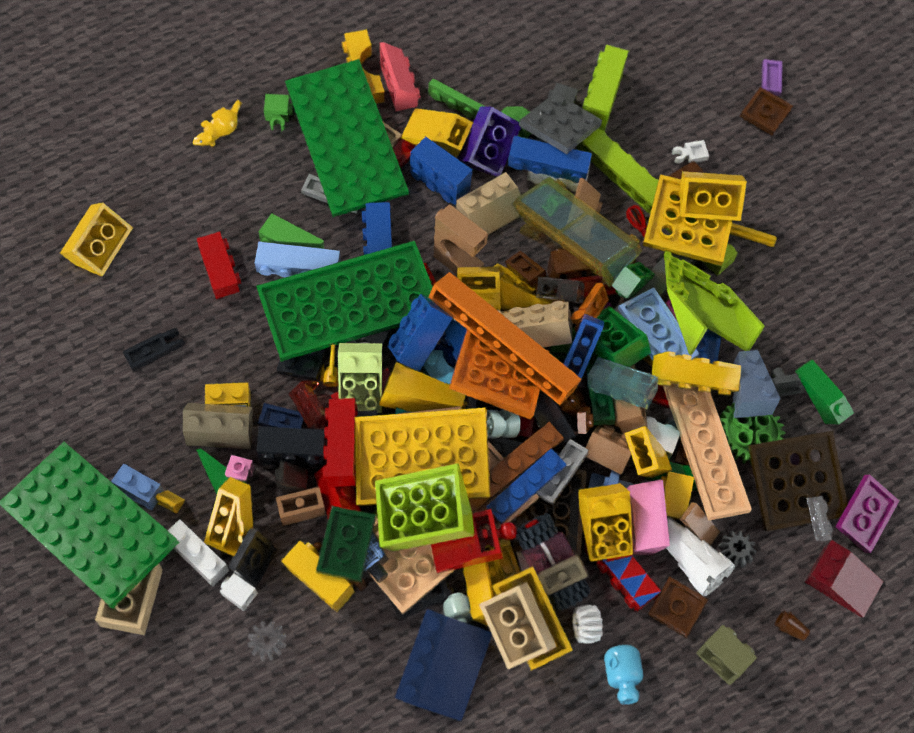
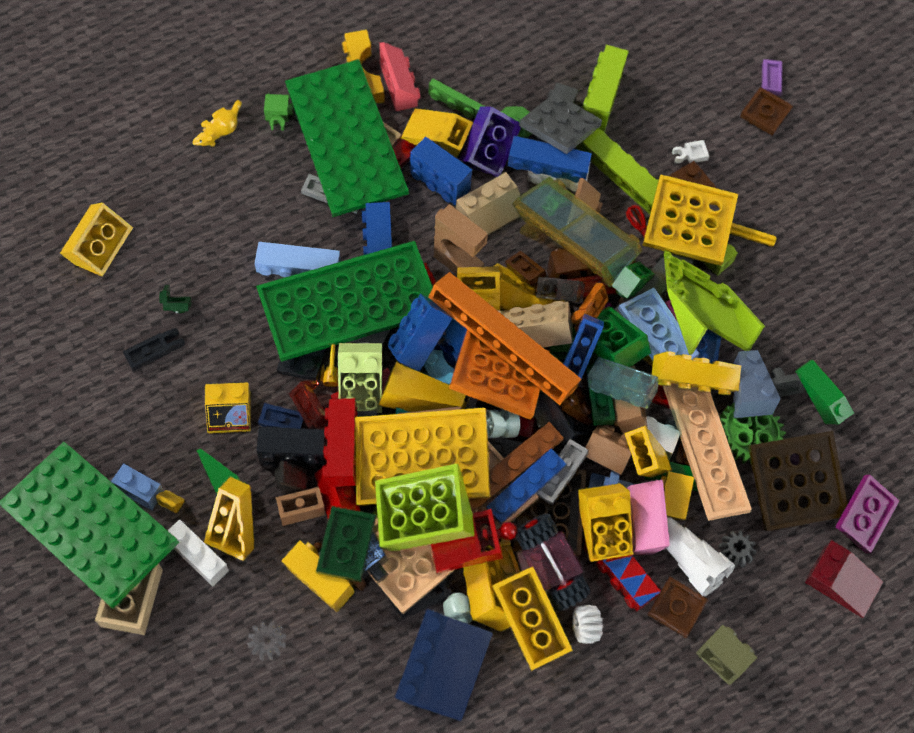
(177, 304): none -> dark green bracket
(217, 425): dark tan slope -> none
(219, 265): red brick -> none
(238, 591): white brick -> none
(239, 468): bright pink bracket -> none
(253, 557): black plate -> none
(282, 232): bright green slope -> none
(517, 625): tan slope -> none
(562, 574): dark tan plate -> none
(585, 420): dark orange plate -> none
(624, 672): medium azure piece -> none
(698, 523): medium nougat tile -> none
(712, 196): yellow slope -> none
(791, 625): reddish brown cone -> none
(821, 526): clear plate -> none

